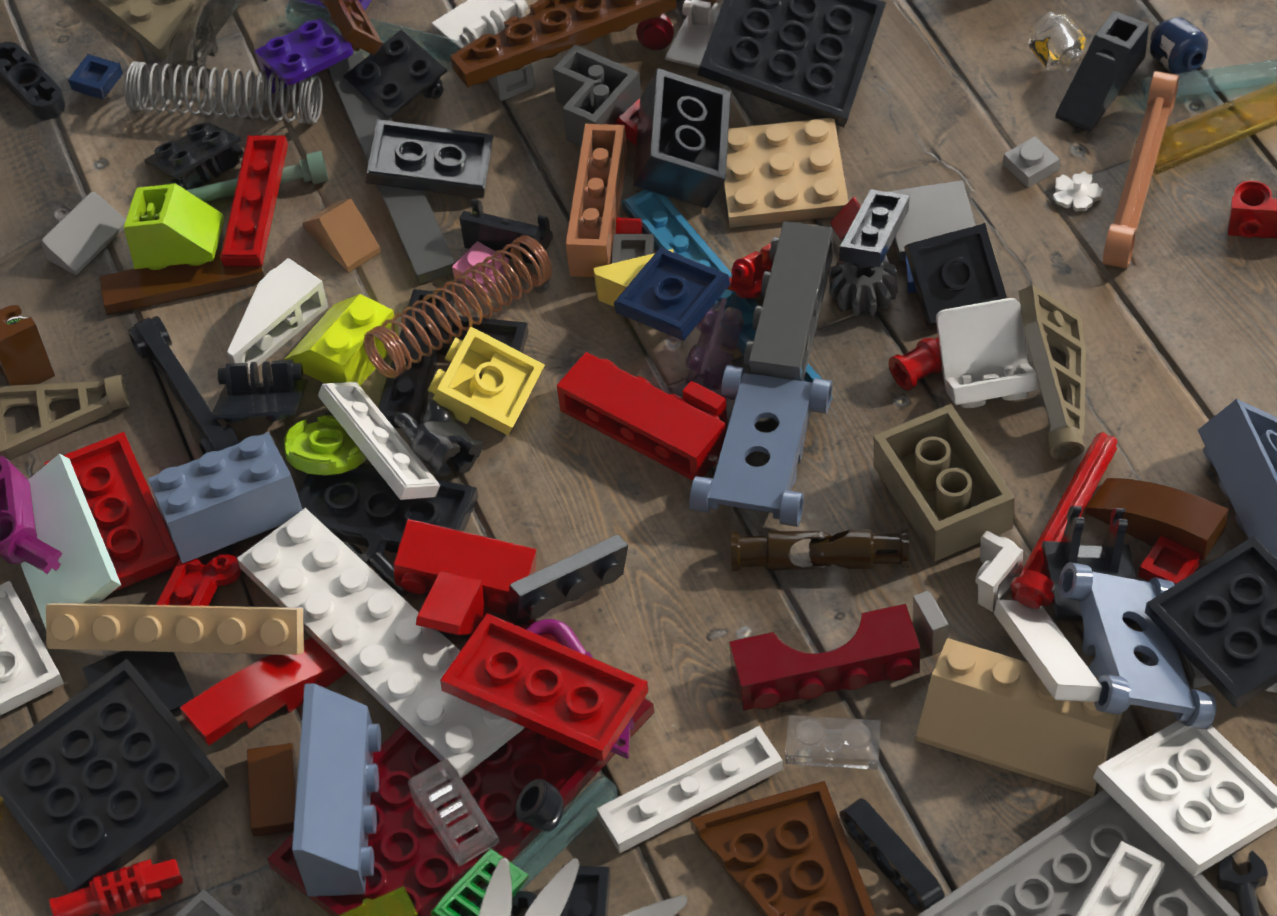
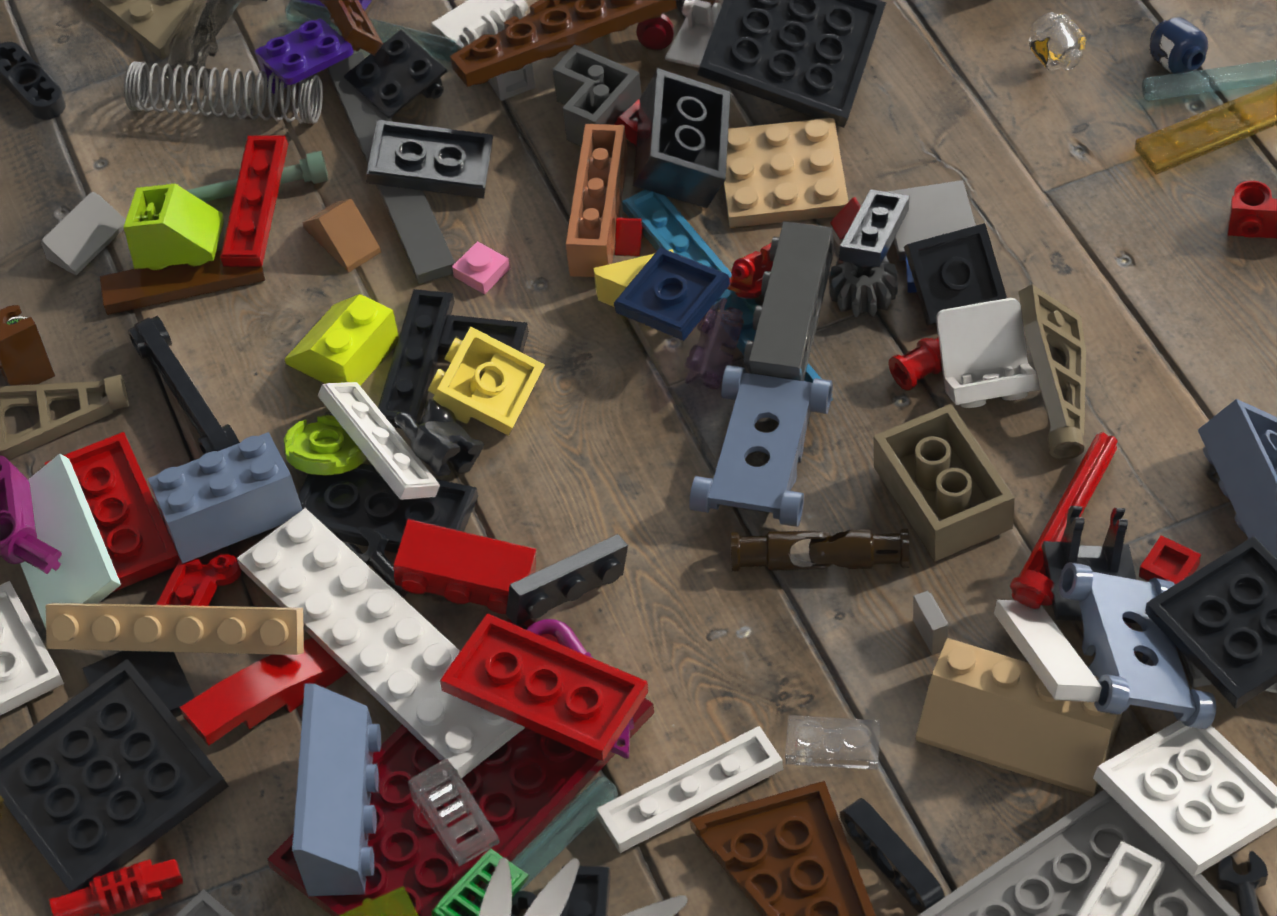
(95, 76): dark blue plate -> none
(187, 155): black hinge -> none
(268, 398): black hinge -> none
(272, 789): reddish brown tile -> none
(277, 311): white slope -> none
(395, 346): nougat piece -> none
(453, 605): red slope -> none
(499, 231): black hinge -> none
(540, 805): black tile -> none
(631, 246): dark grey plate -> none
(642, 416): red brick -> none
(705, 400): red tile -> none
(775, 673): dark red arch -> none
(1001, 563): white bracket -> none
(1031, 162): light grey plate -> none
(1077, 191): white plant -> none
(1104, 71): black slope -> none
(1123, 231): nougat piece -> none
(1160, 511): reddish brown slope -> none

